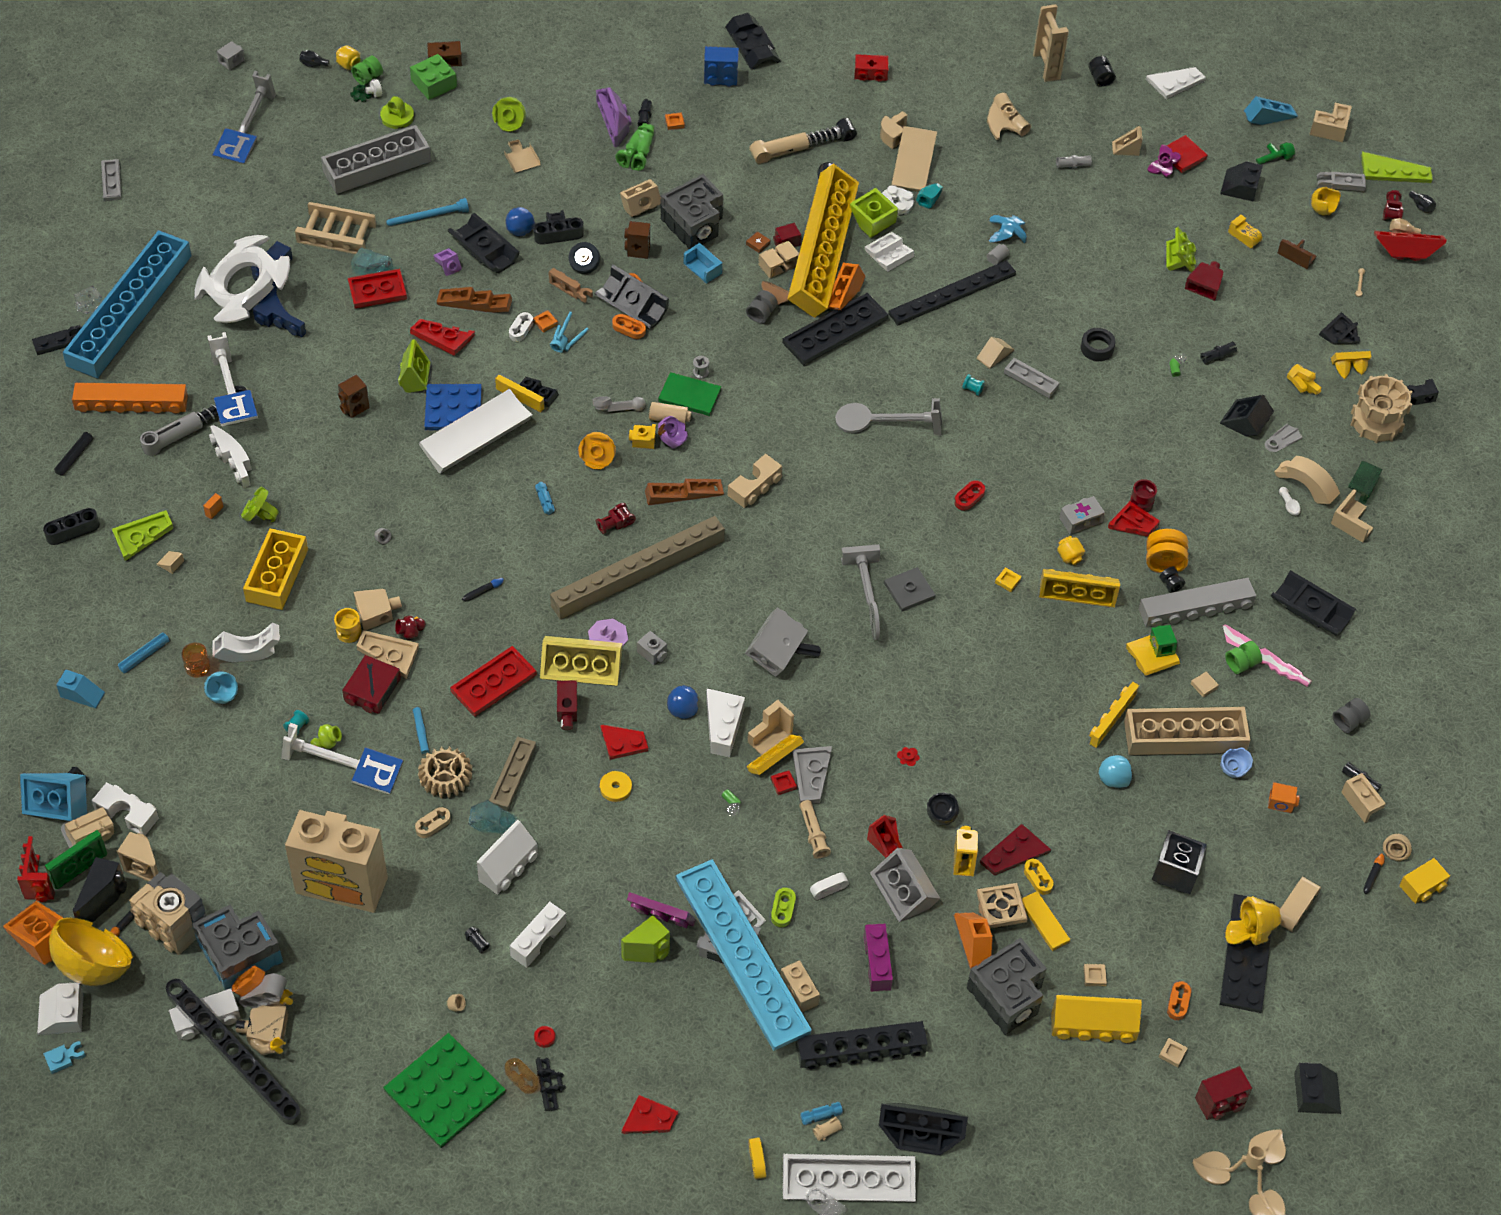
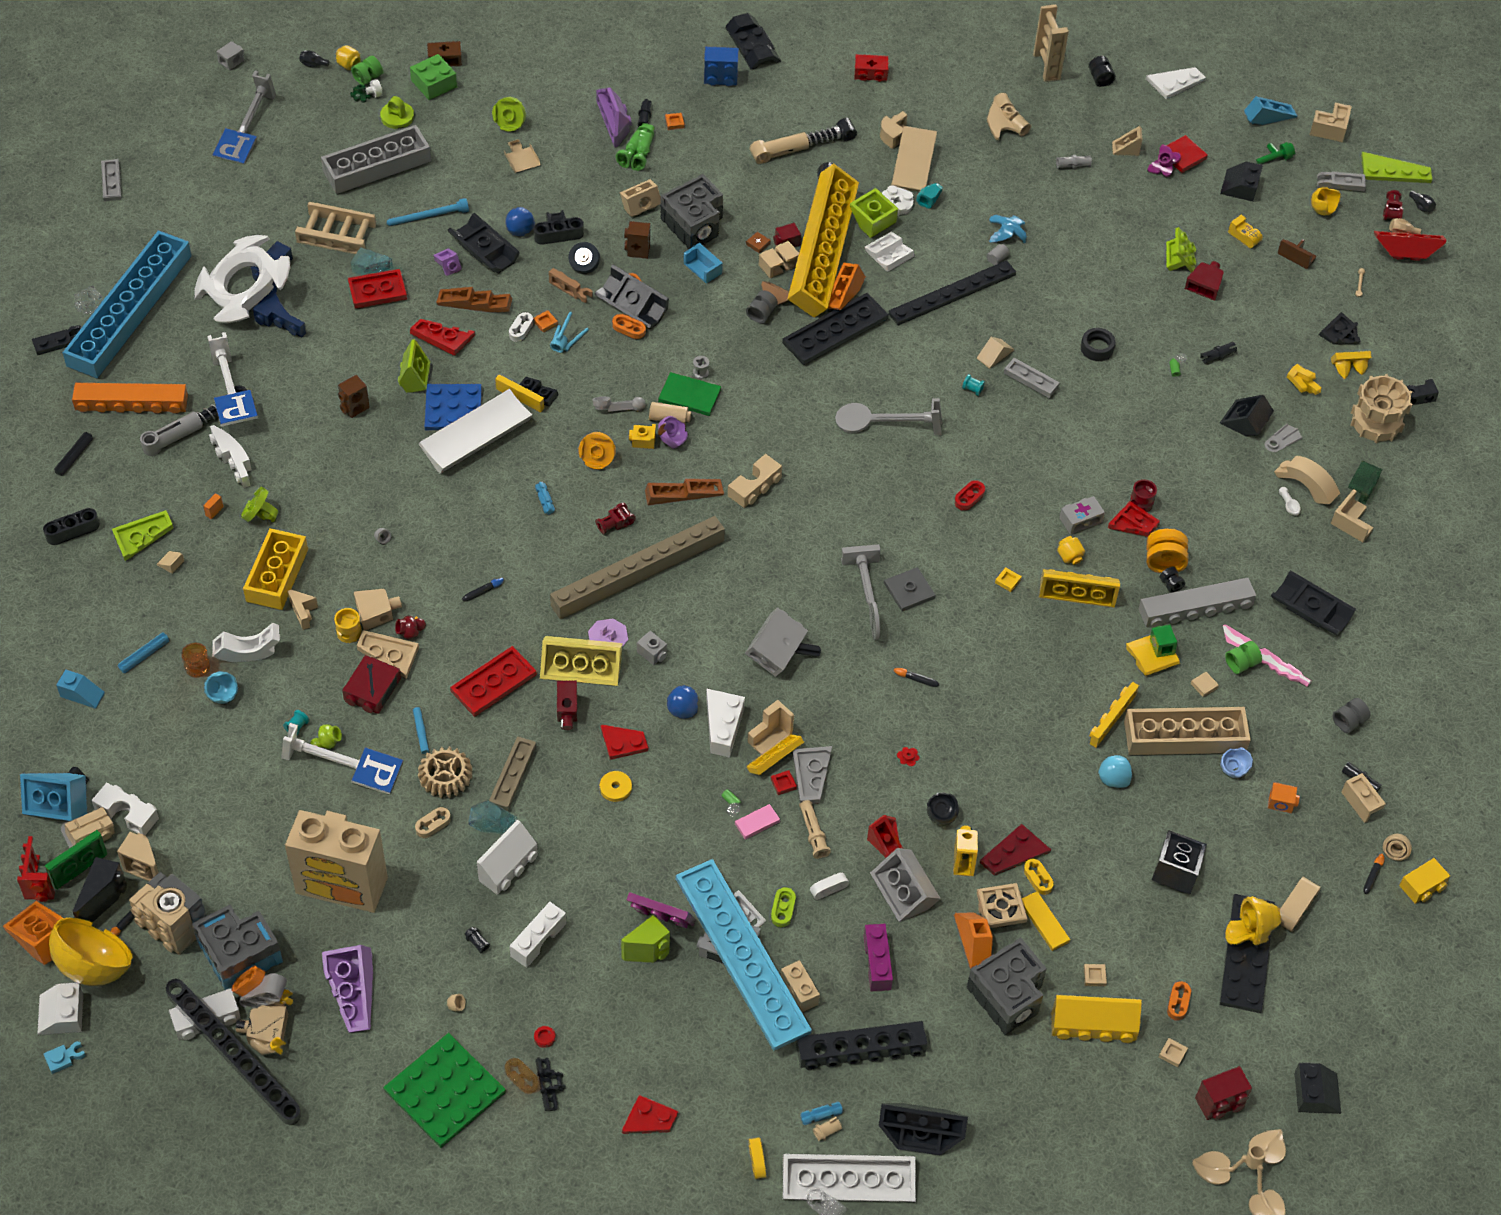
(302, 605): none -> tan slope
(351, 983): none -> medium lavender wedge
(757, 821): none -> bright pink tile
(916, 677): none -> black piece

